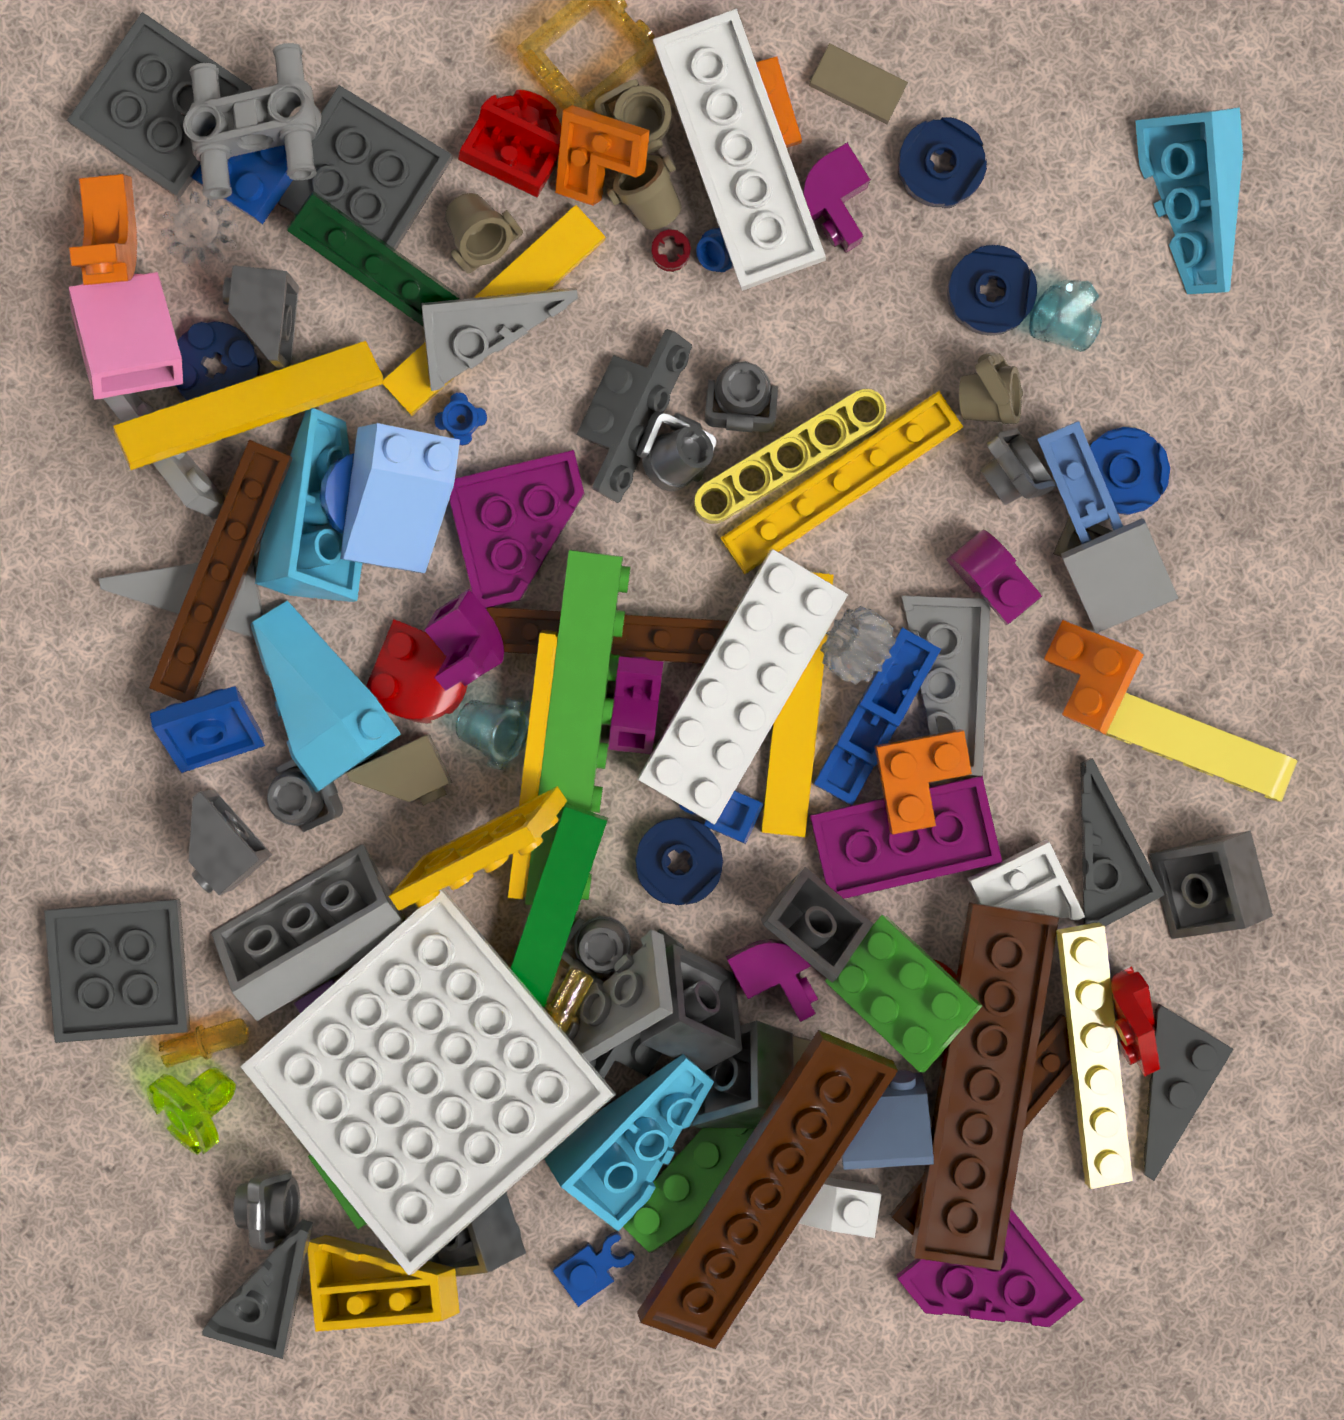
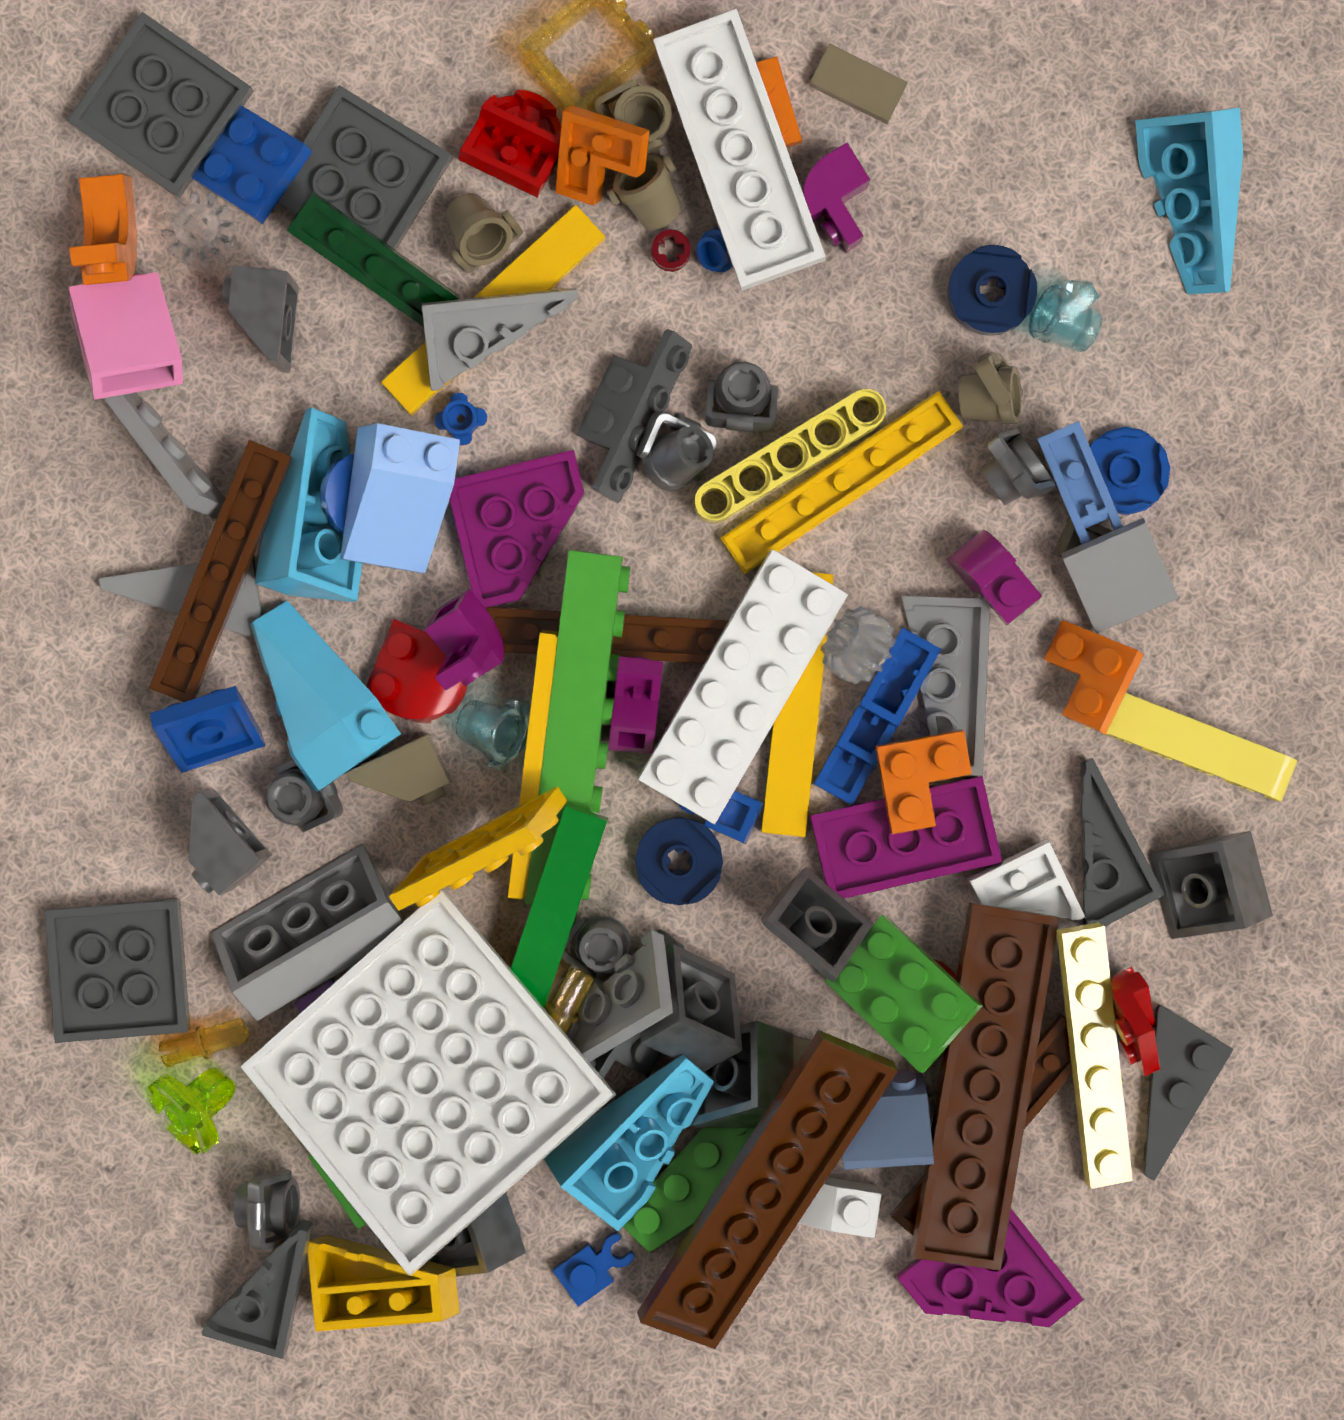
(206, 340): dark blue plate -> none
(247, 405): yellow tile -> none
(252, 121): light grey piece -> none
(771, 963): magenta brick -> none
(935, 138): dark blue plate -> none

